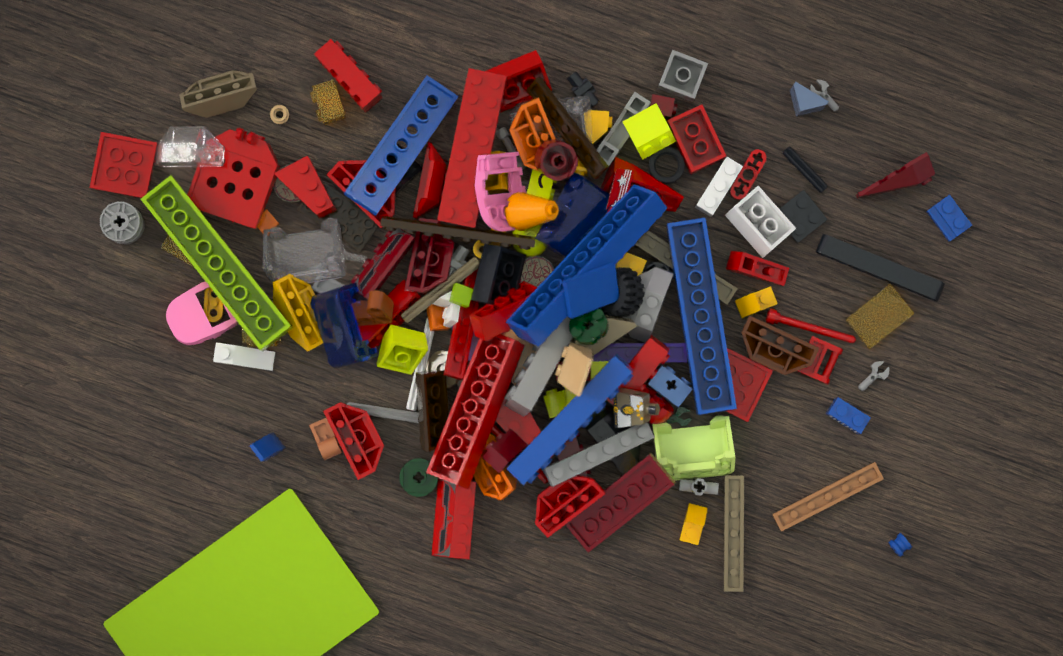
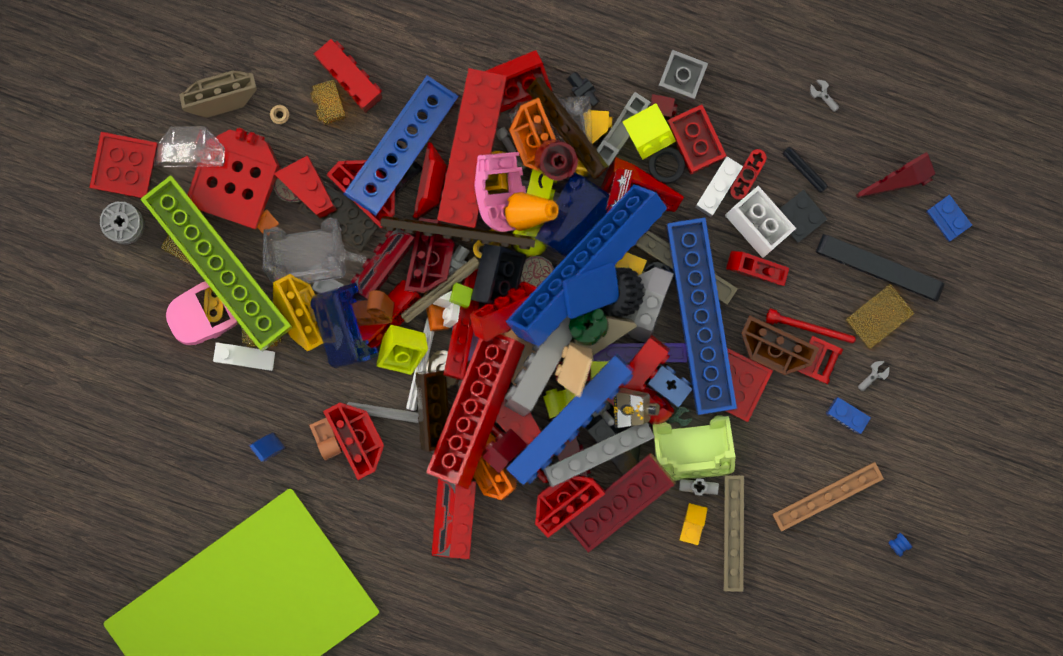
(410, 485): dark green plate -> none
(604, 413): none -> light grey bar
(756, 302): yellow slope -> none
(805, 100): sand blue slope -> none

